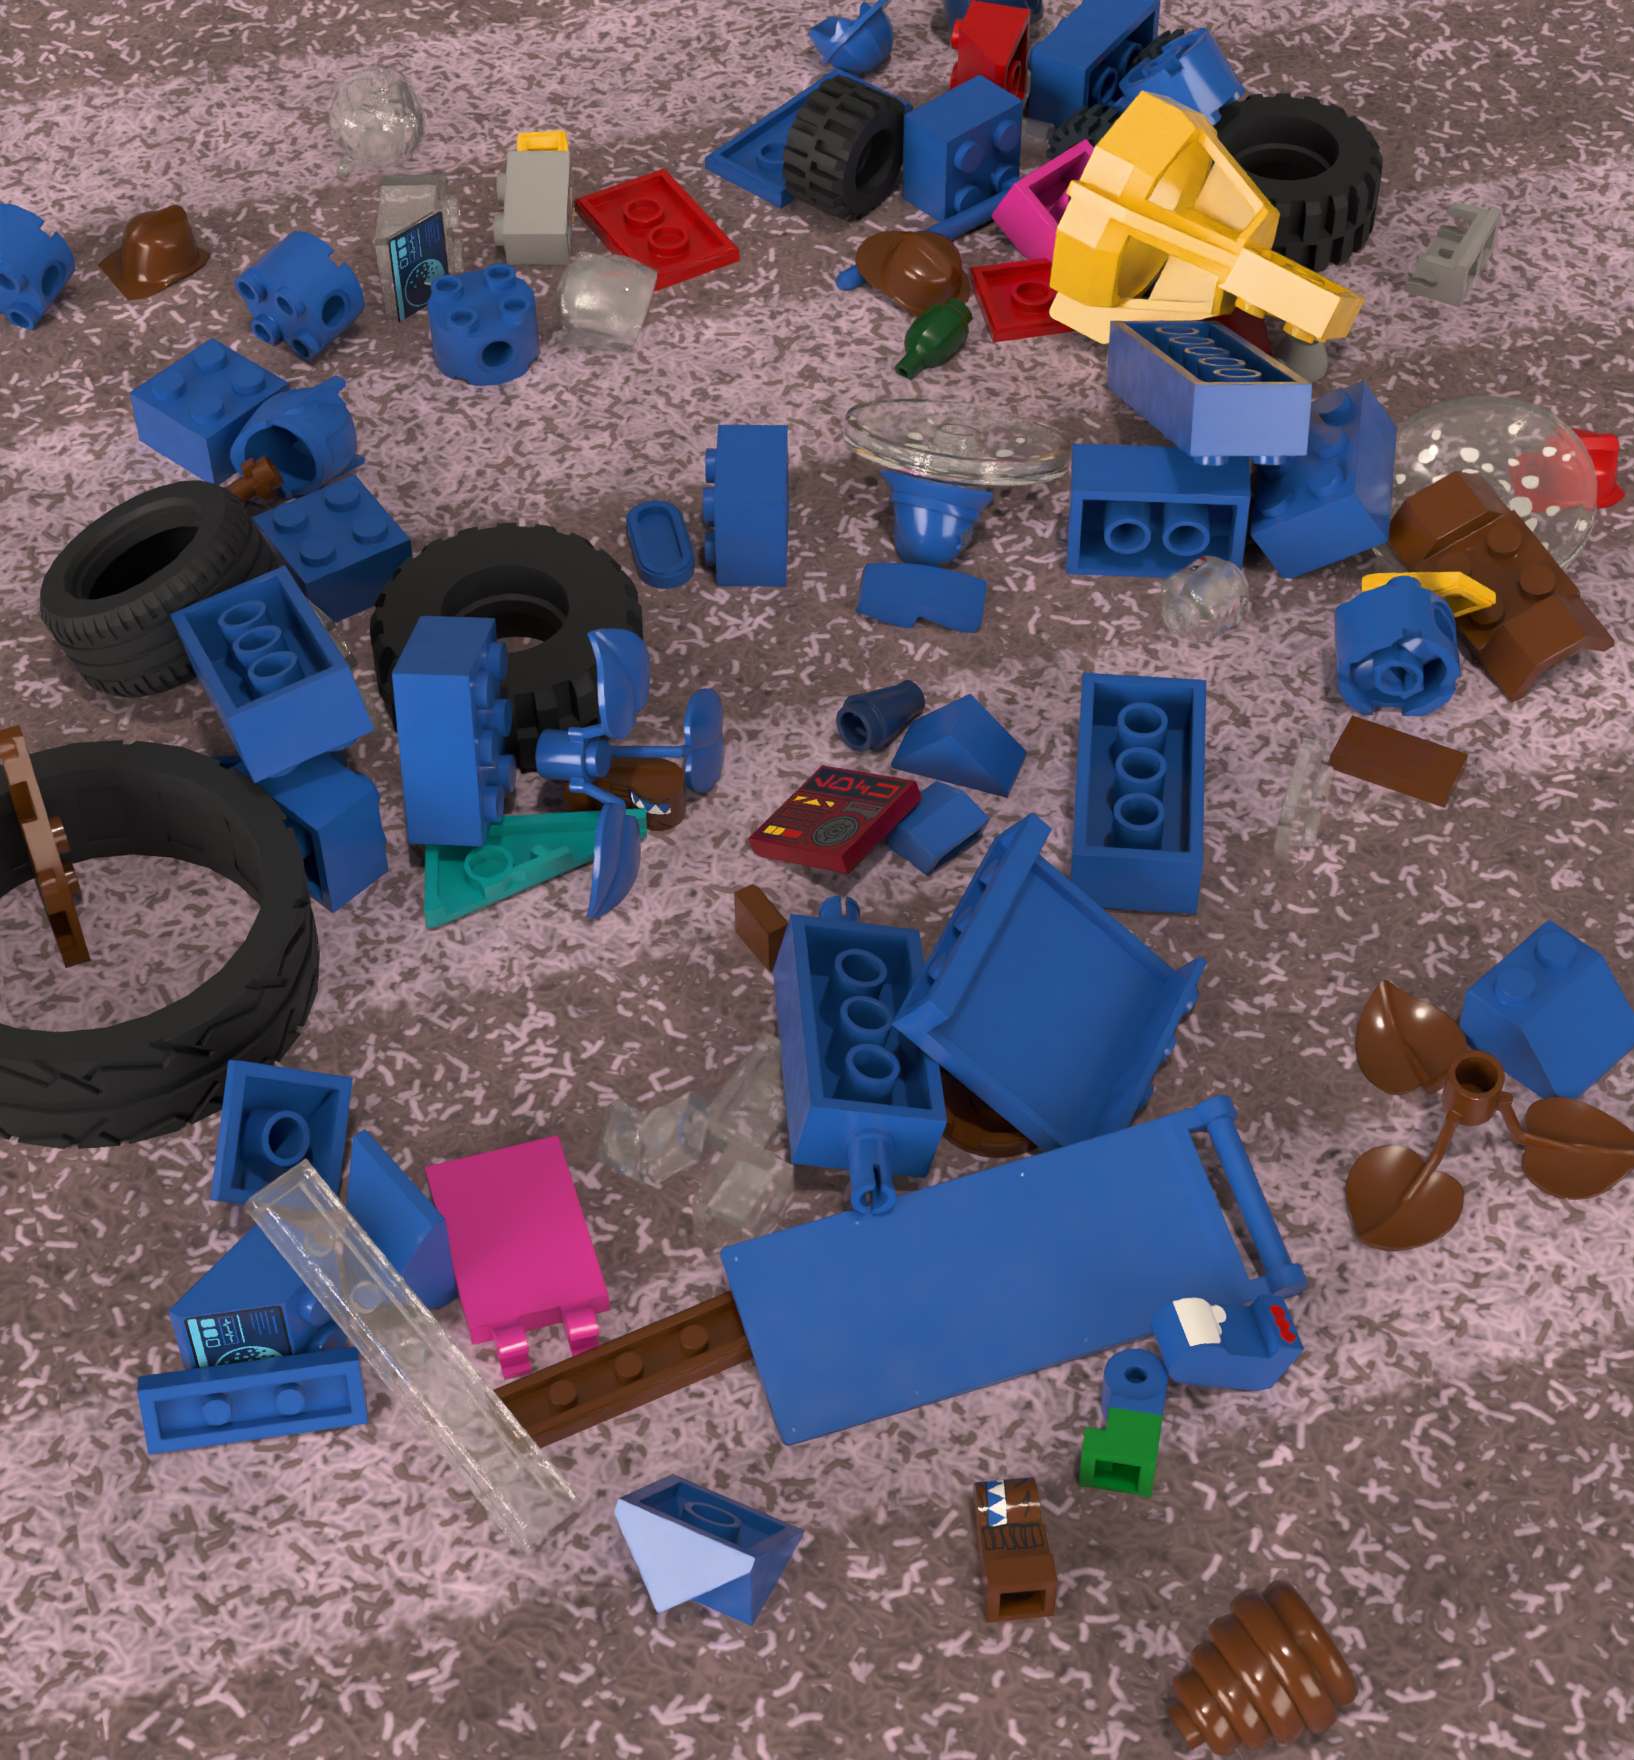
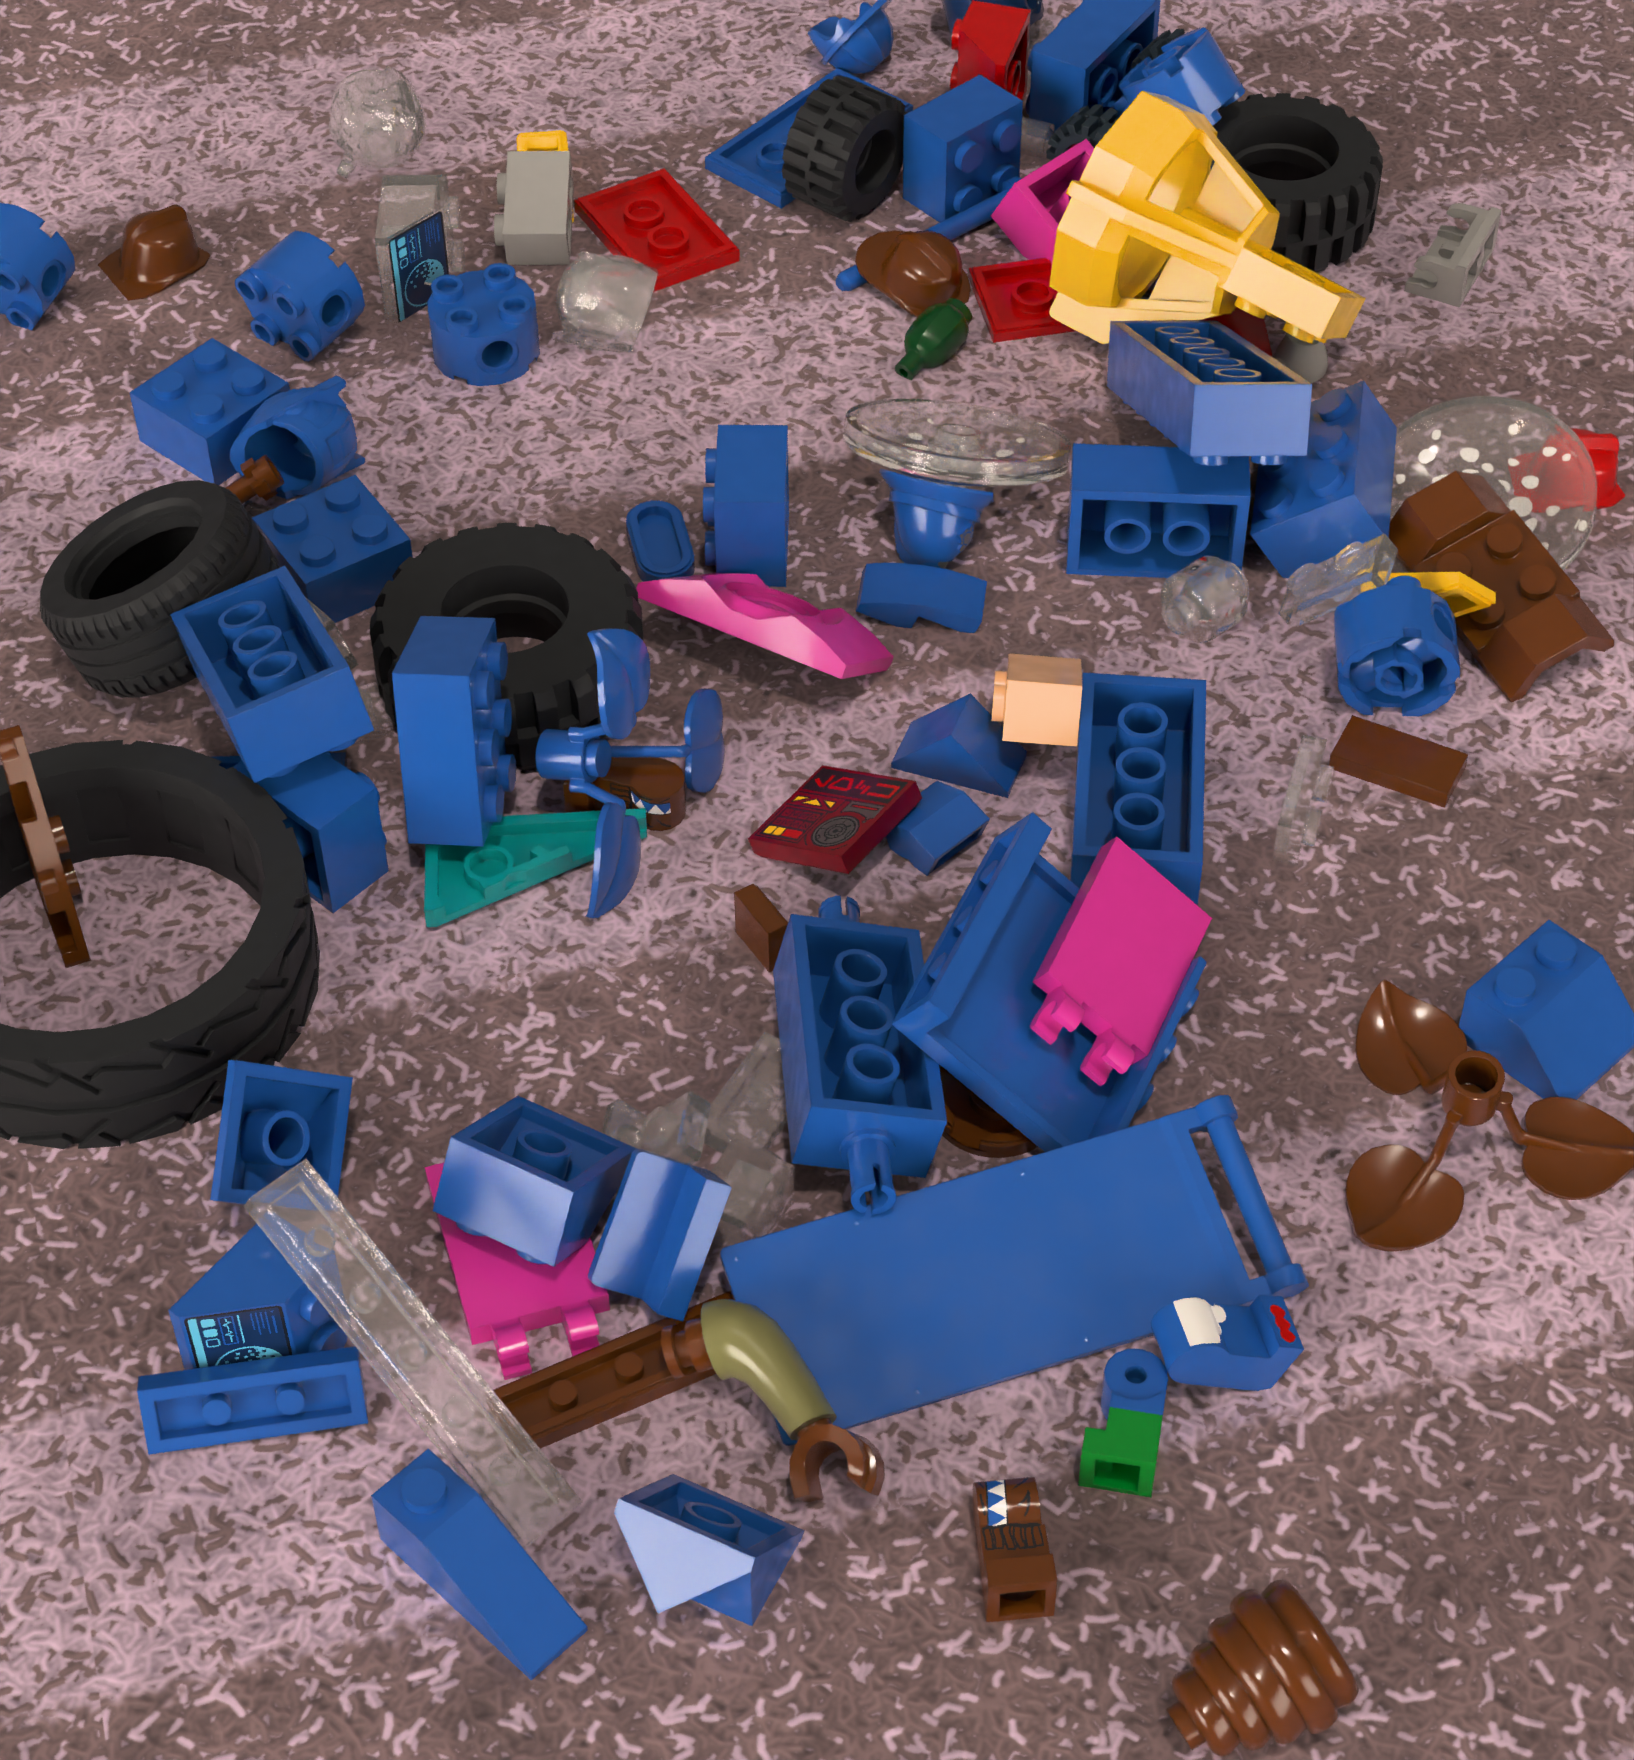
(400, 1222): blue slope -> none
(474, 1563): none -> blue slope
(530, 1180): none -> blue slope
(659, 1232): none -> blue panel
(754, 1349): none -> piece
(773, 620): none -> dark pink slope
(877, 715): dark blue cone -> none
(1039, 699): none -> light nougat brick
(1118, 960): none -> dark pink tile
(1324, 586): none -> clear plate

